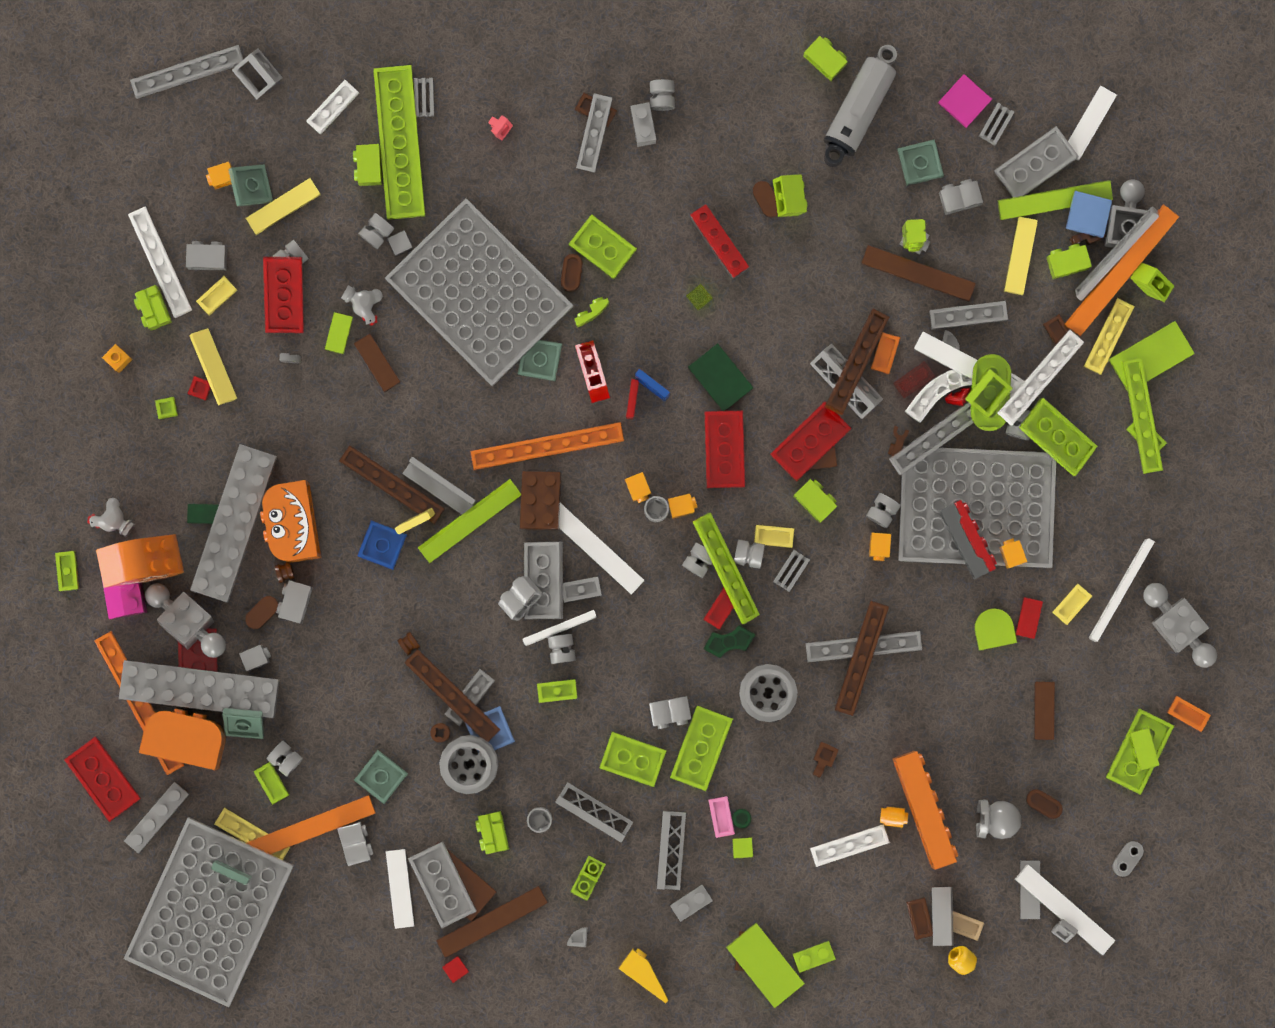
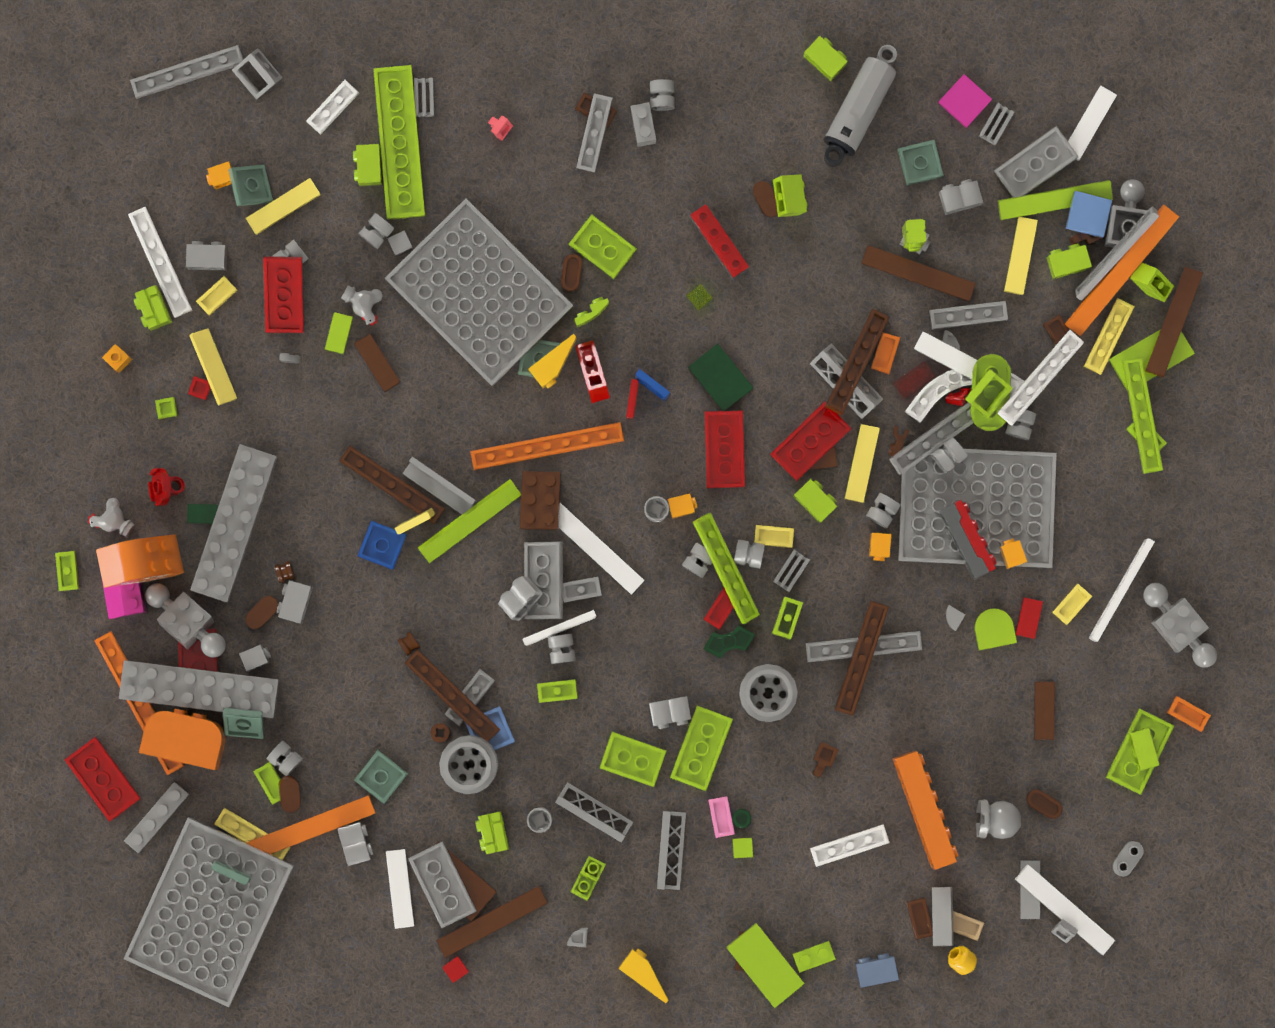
(160, 487): none -> red tile
(289, 794): none -> reddish brown tile
(290, 522): orange brick -> none
(550, 366): none -> yellow slope
(638, 487): light orange brick -> none
(691, 903): light grey plate -> none
(787, 618): none -> lime brick
(862, 463): none -> light yellow tile
(876, 970): none -> sand blue brick
(893, 816): light orange brick -> none
(951, 453): none -> light grey wheel
(953, 617): none -> light grey tile
(1058, 436): lime tile -> none
(1174, 322): none -> reddish brown tile

